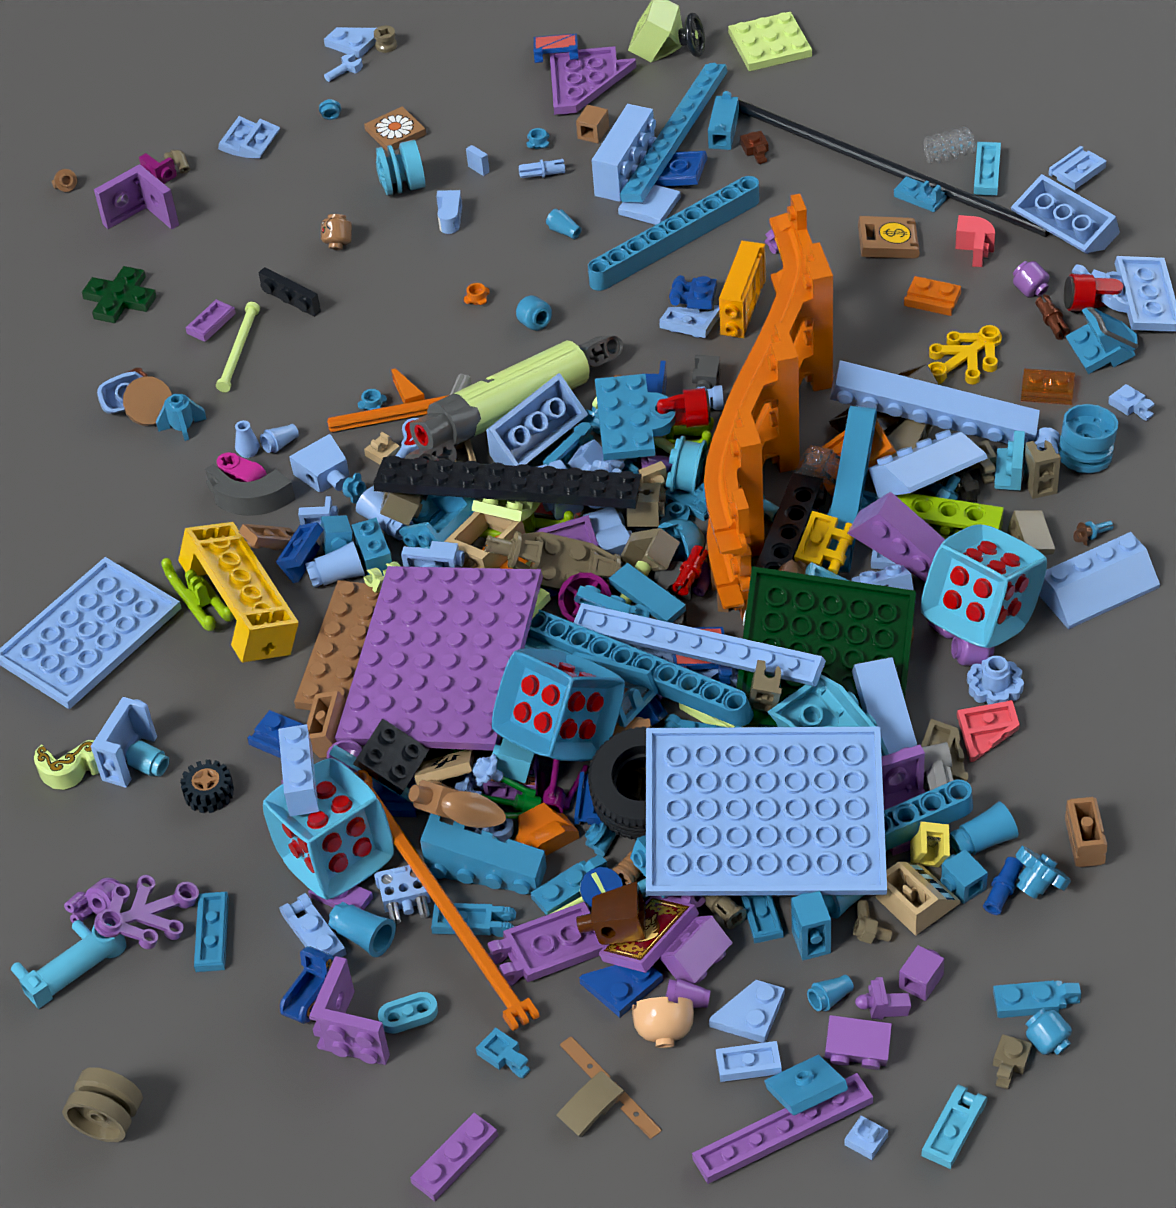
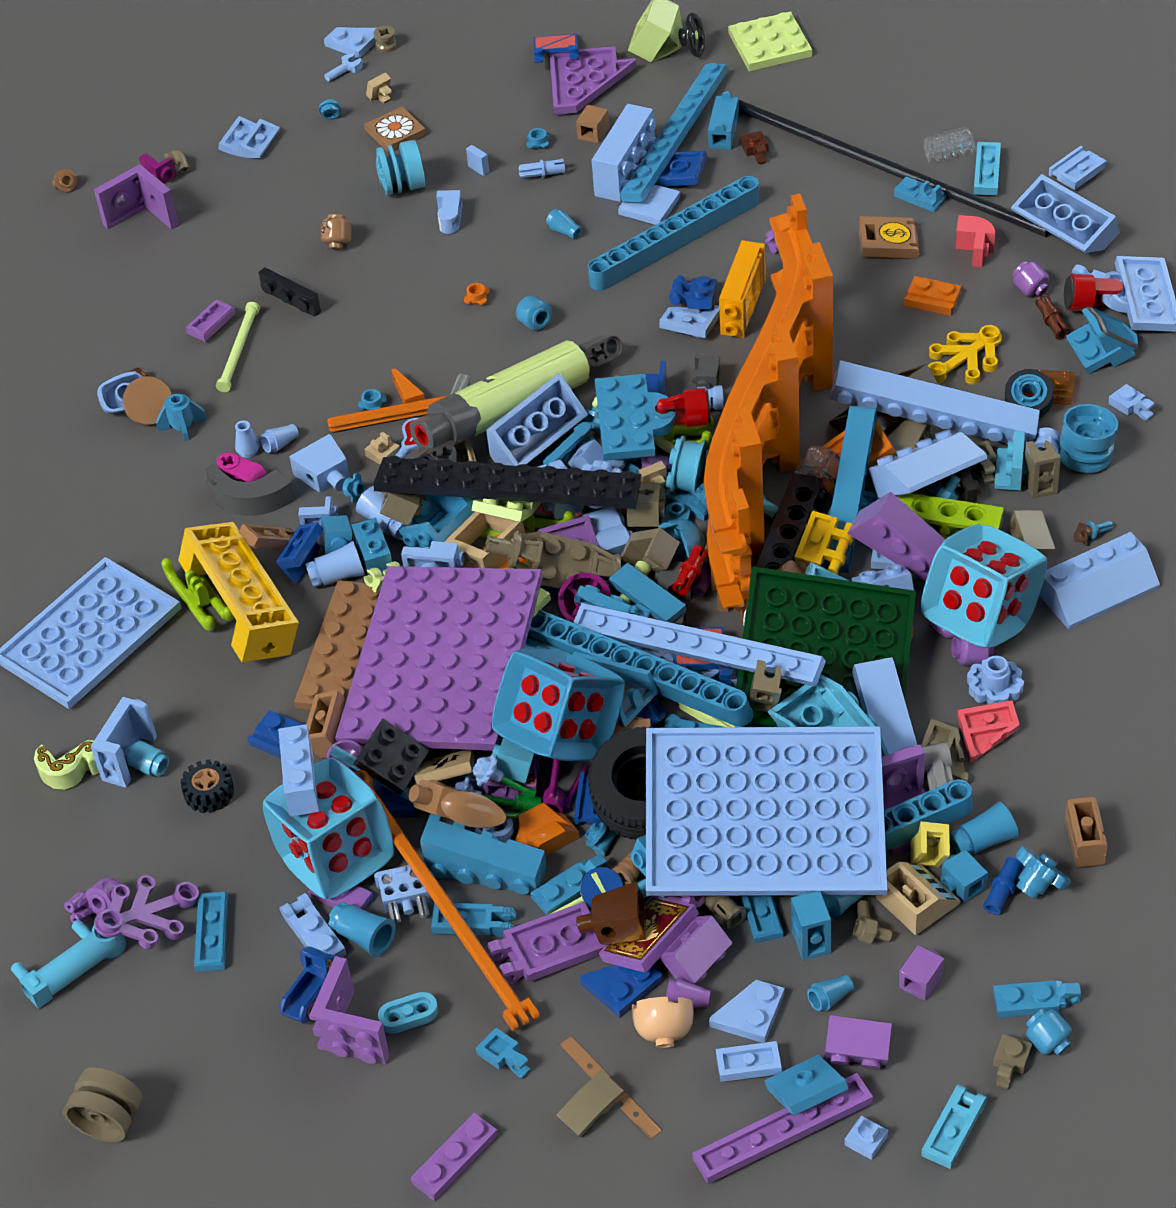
(119, 294): dark green plate -> none
(379, 88): none -> tan tile
(883, 1004): medium lavender piece -> none
(1030, 381): none -> wheel

